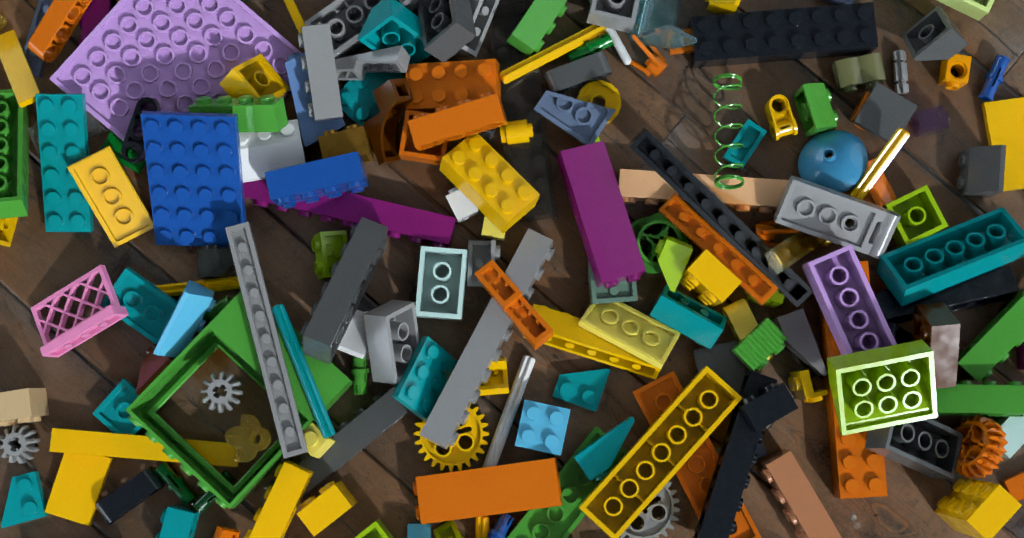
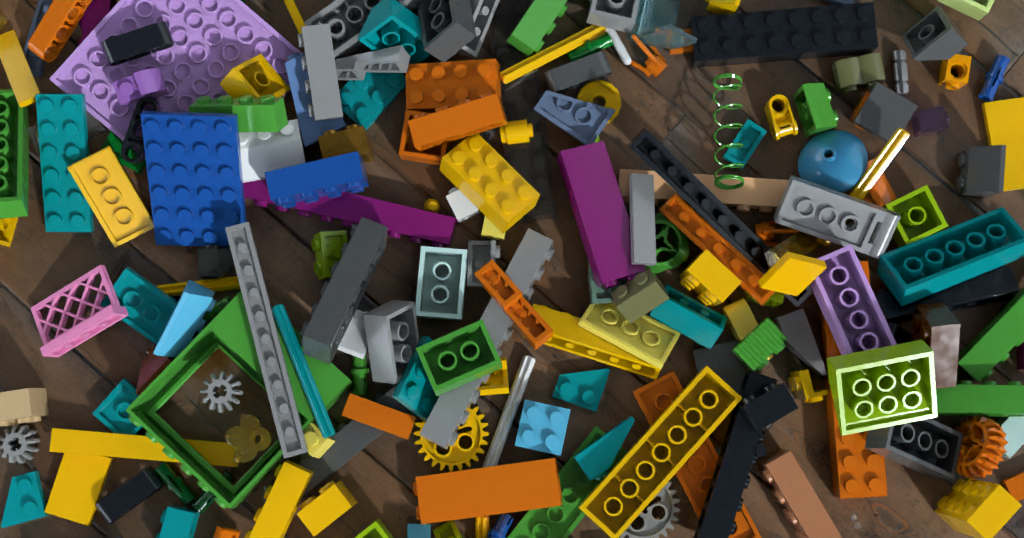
(137, 43): none -> black beam
(141, 84): none -> medium lavender brick
(379, 416): none -> orange tile
(382, 129): reddish brown arch -> none
(432, 205): none -> yellow piece
(459, 357): none -> bright green brick
(639, 295): none -> olive brick
(642, 219): none -> light grey tile
(673, 258): lime slope -> none
(792, 274): none -> yellow tile

